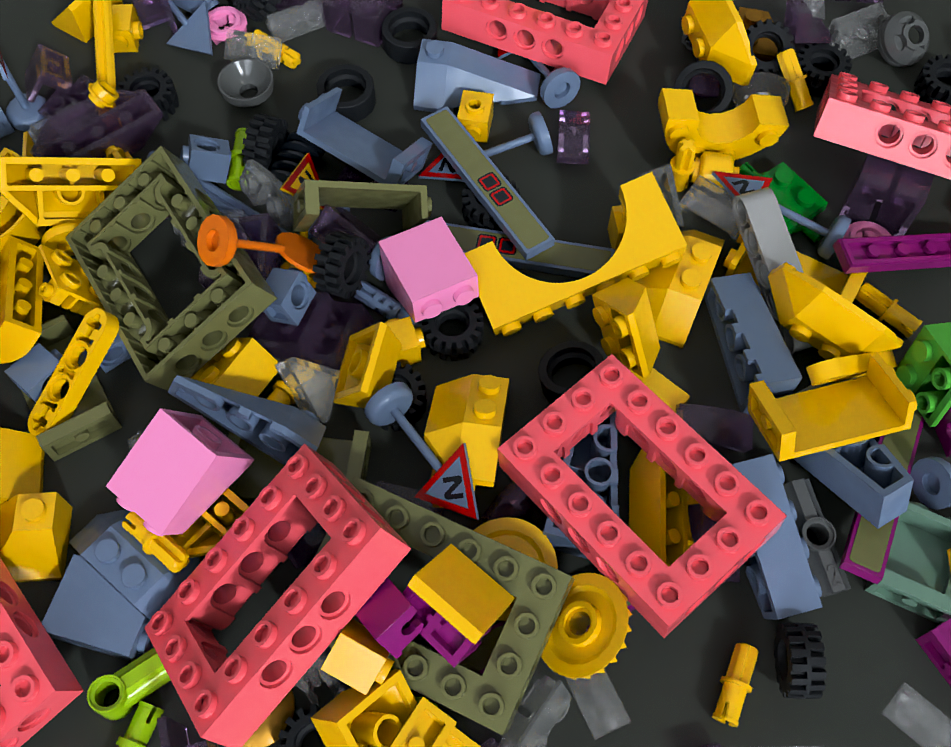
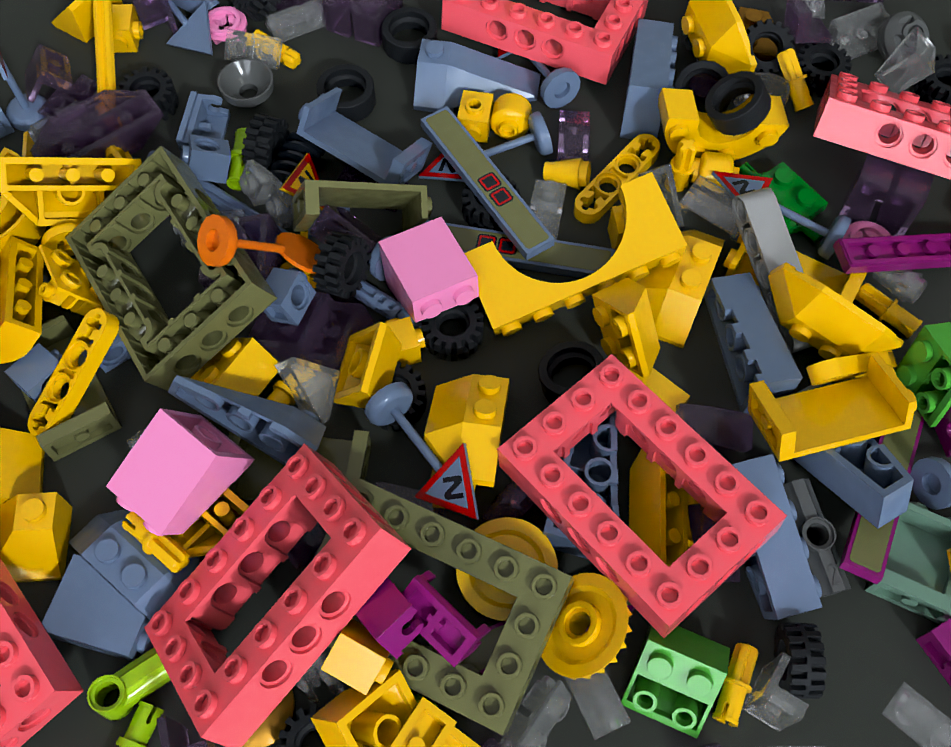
(102, 94): yellow plate -> none
(202, 118): none -> sand blue hinge
(461, 593): yellow tile -> none
(510, 116): none -> yellow head
(548, 203): none -> clear slope
(573, 172): none -> yellow cone
(614, 176): none -> yellow beam
(649, 72): none -> sand blue wedge
(677, 679): none -> bright green slope
(730, 88): none -> black tyre
(772, 703): none -> clear panel
(903, 284): none -> clear cone
(908, 63): none -> clear slope

